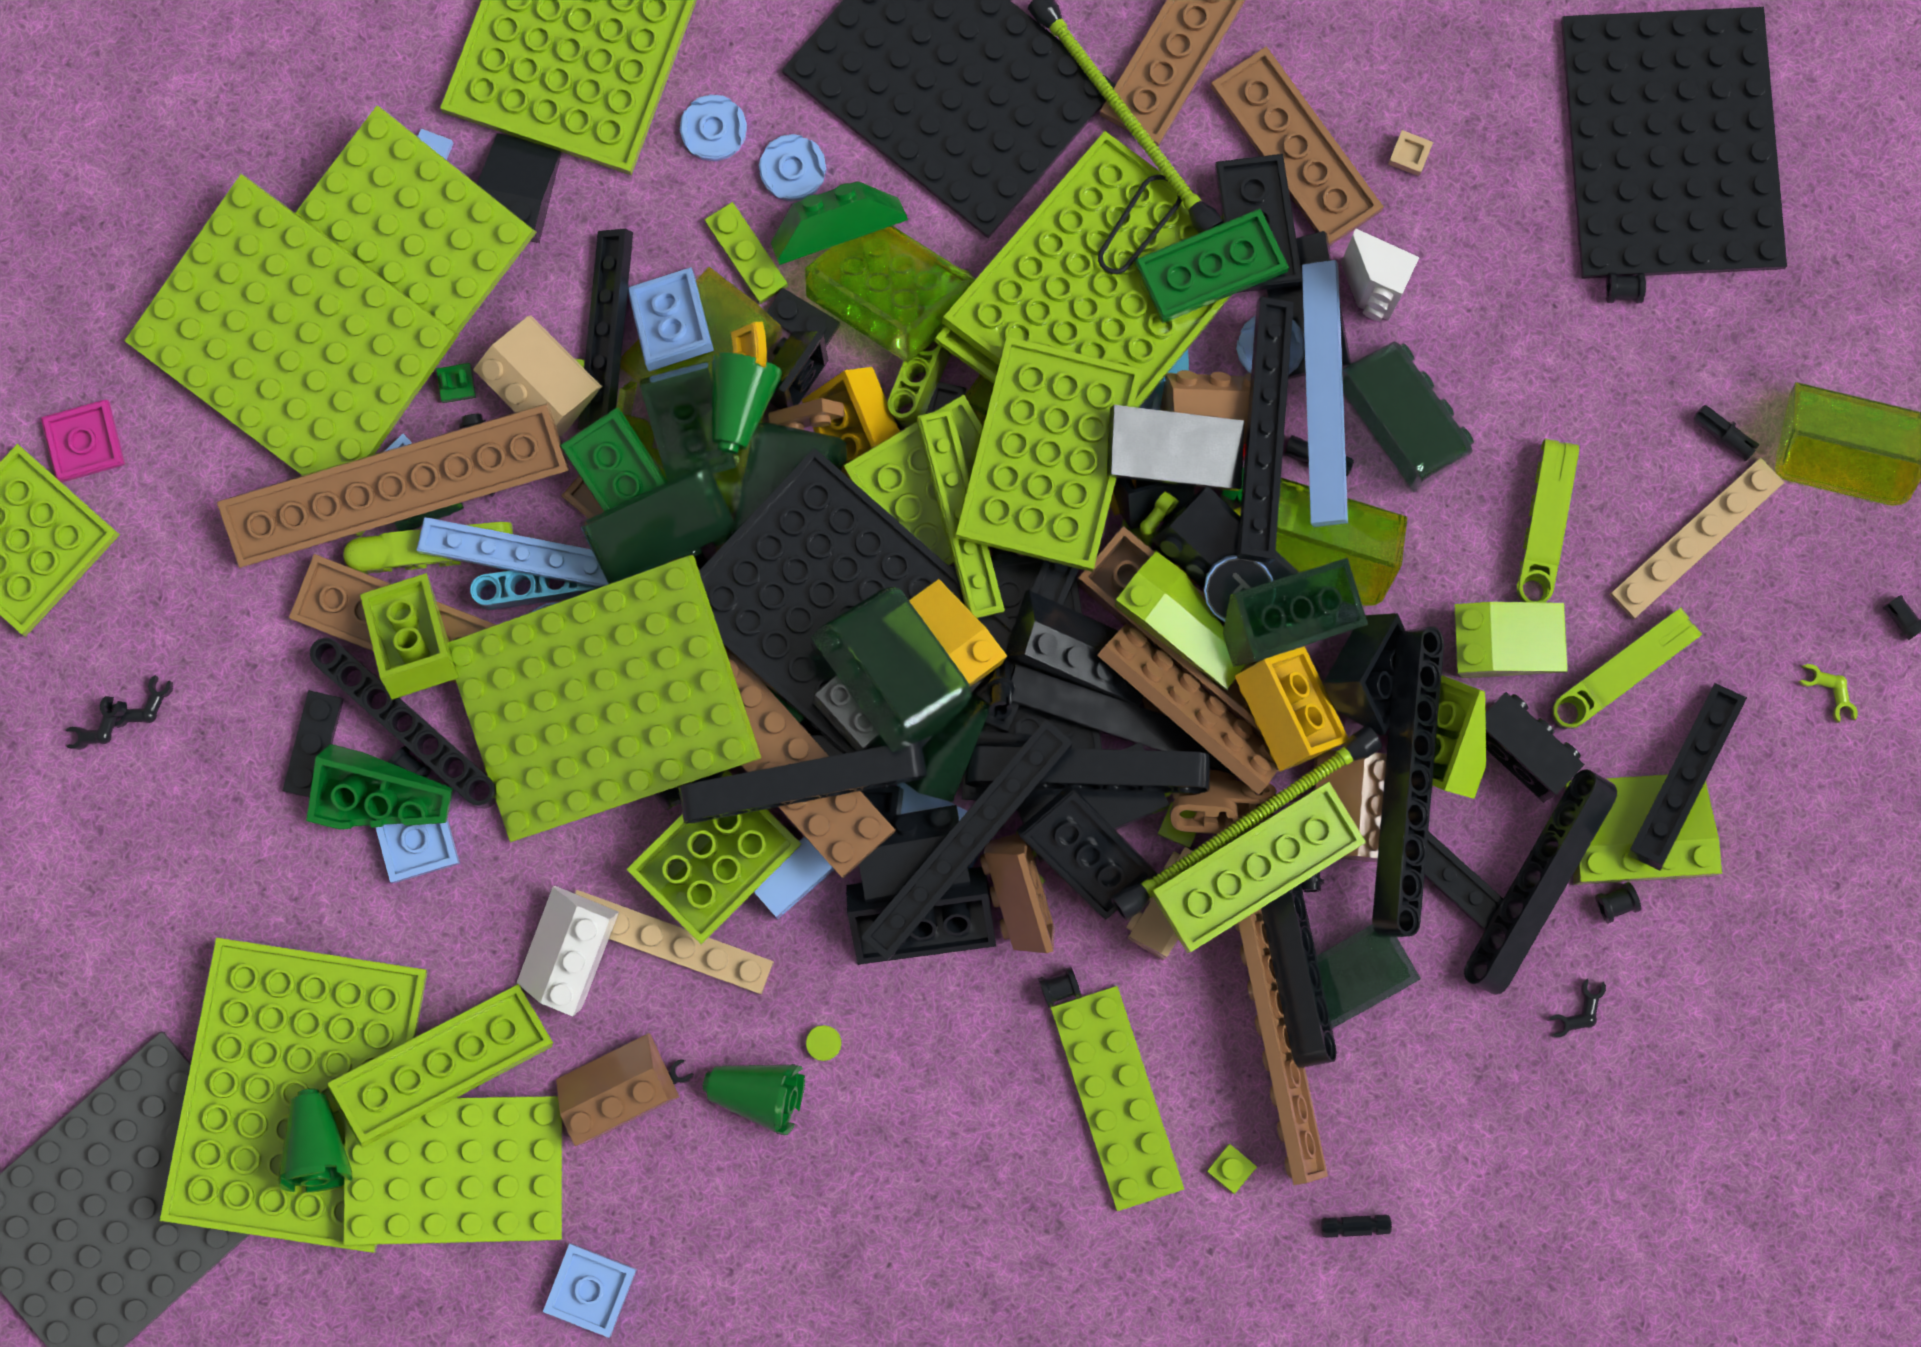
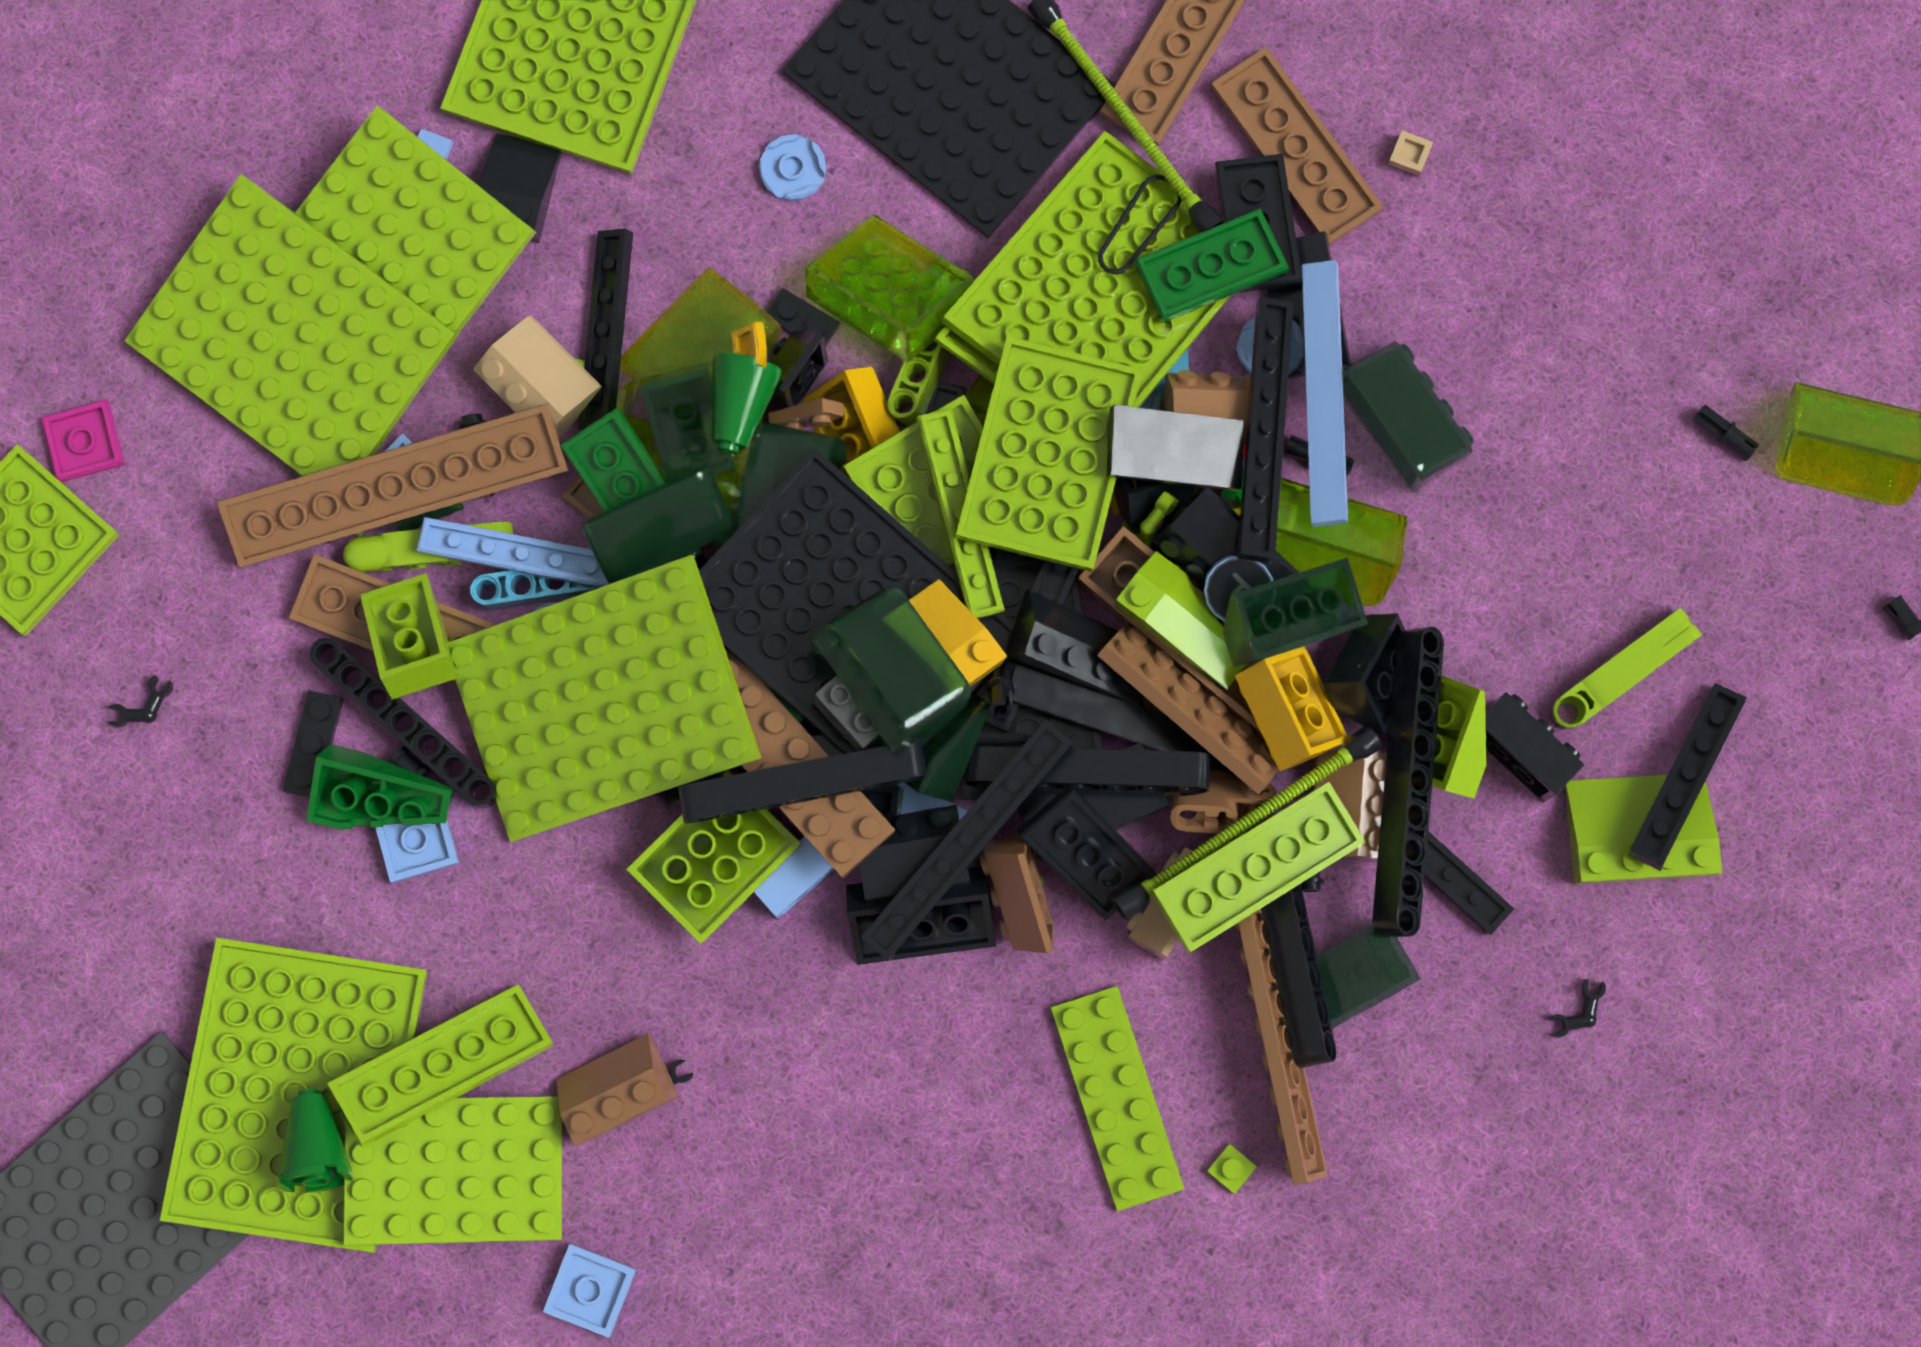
(104, 732): black arm -> none
(456, 383): green tile -> none
(566, 950): white slope -> none
(670, 319): light blue tile -> none
(683, 949): tan plate -> none
(717, 139): light blue tile -> none
(746, 252): lime plate -> none
(758, 1092): green cone -> none
(823, 1043): lime tile -> none
(833, 219): green wedge -> none
(1059, 987): black bush -> none
(1171, 833): lime tile -> none
(1356, 1226): black axle -> none
(1376, 274): white slope -> none
(1510, 638): lime slope -> none
(1540, 882): black beam -> none
(1549, 517): lime piece -> none
(1618, 902): black bush -> none
(1625, 287): black bush -> none
(1673, 142): black plate -> none
(1696, 538): tan plate -> none
(1839, 686): lime arm -> none

